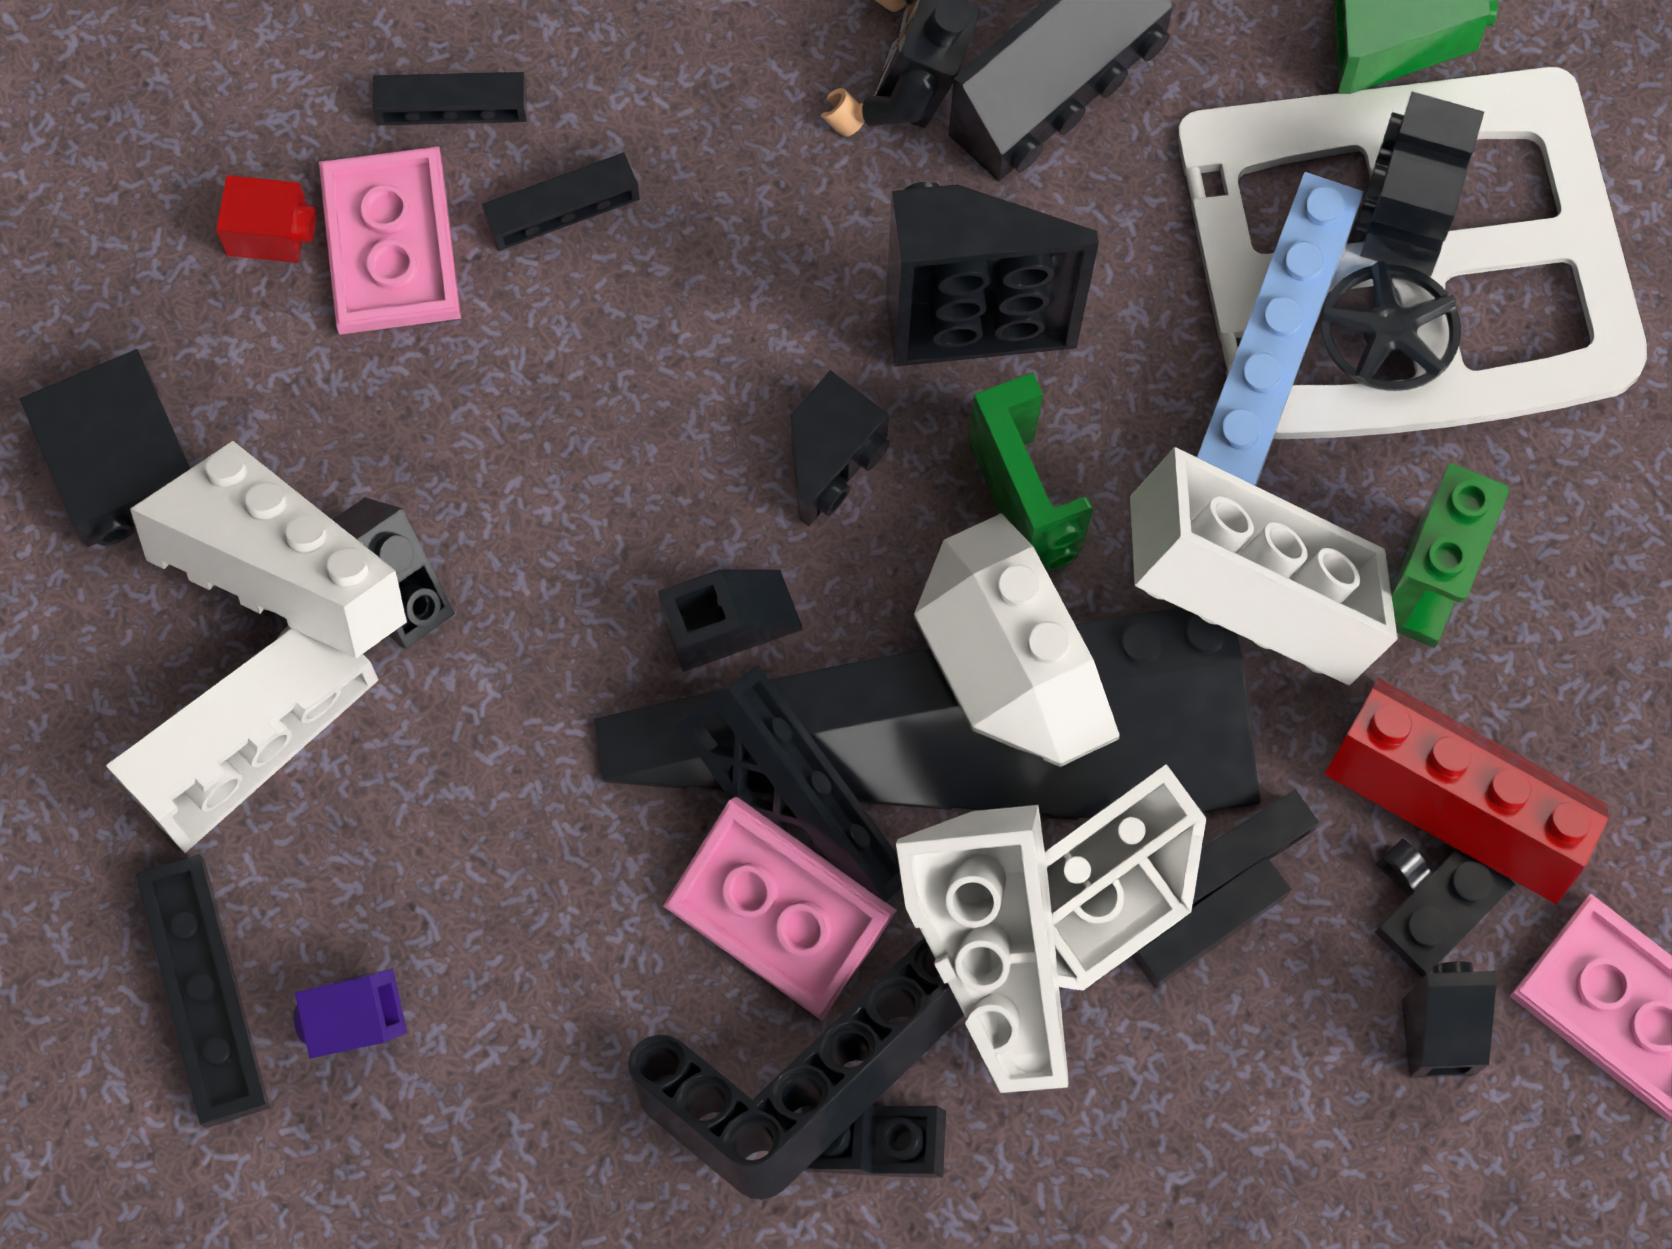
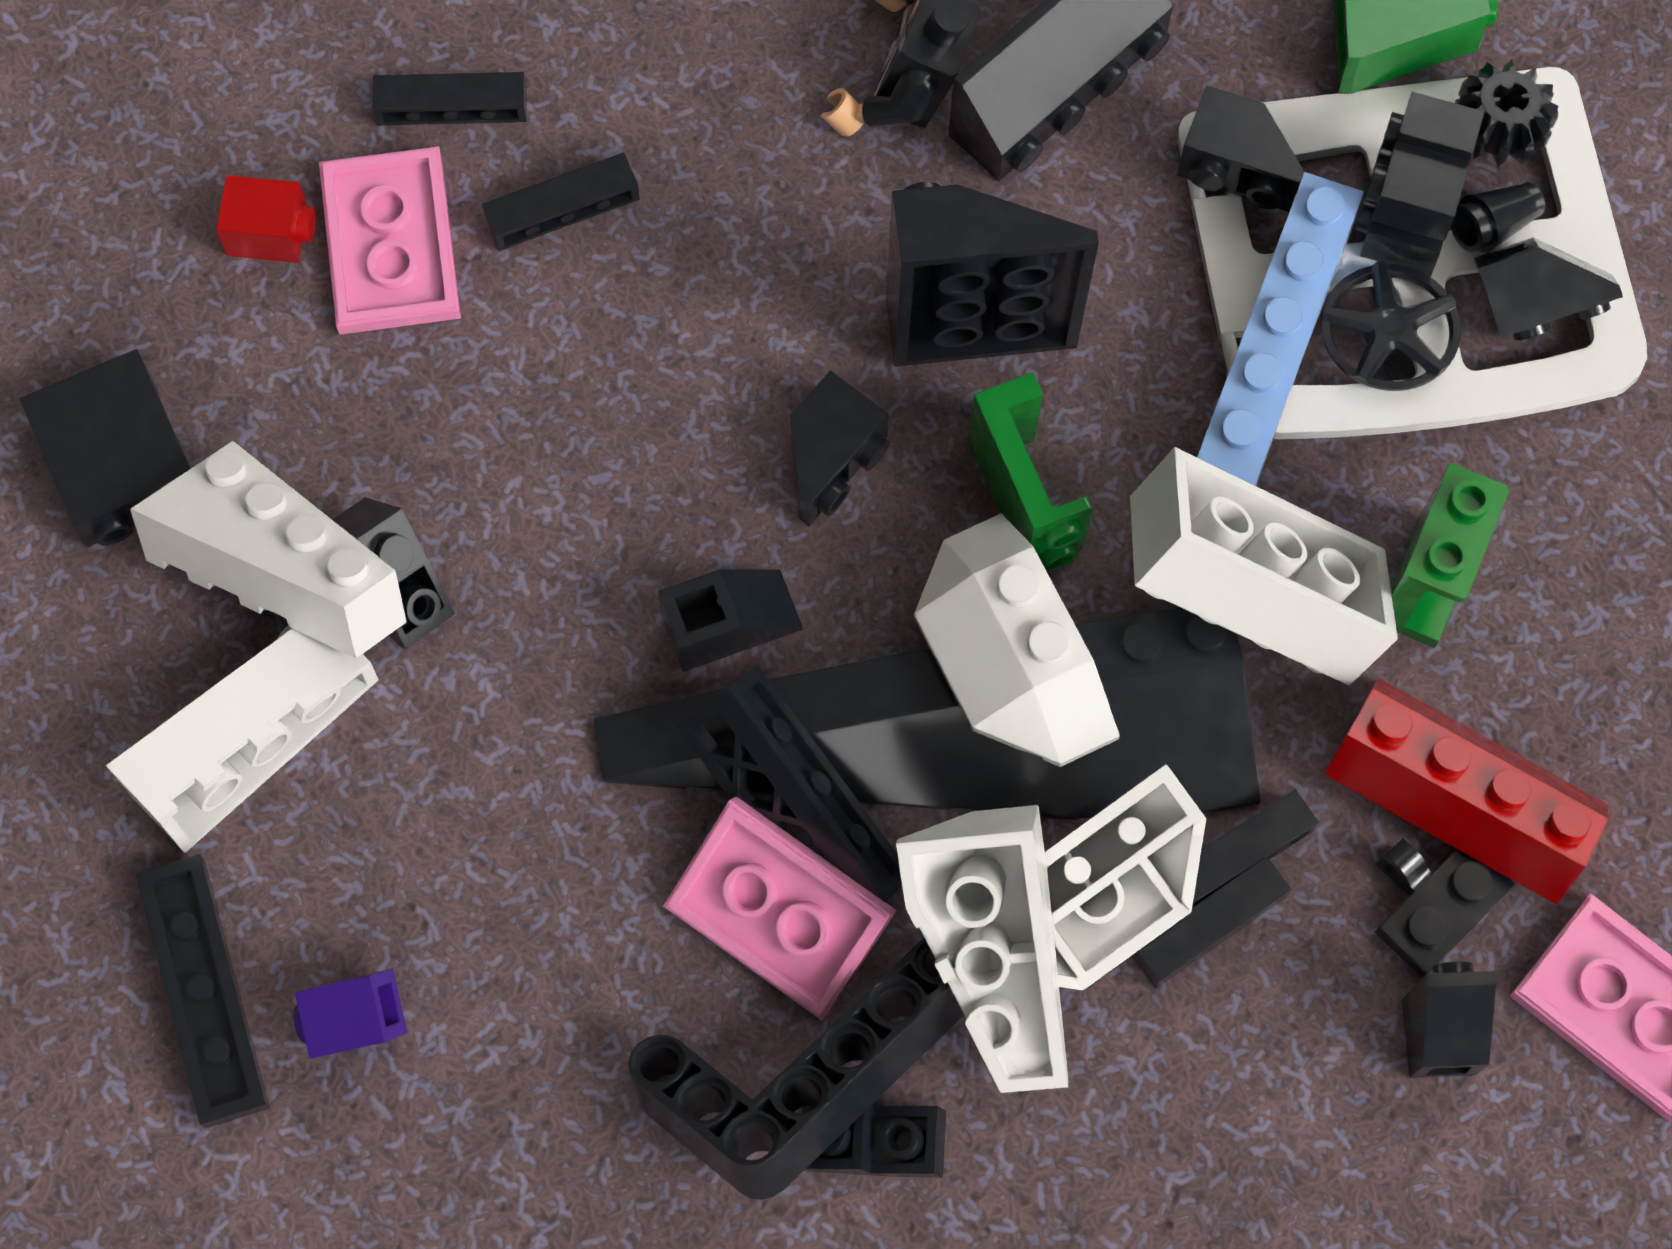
(1240, 151): none -> black slope
(1495, 216): none -> black cone
(1516, 111): none -> black gear
(1538, 284): none -> black slope

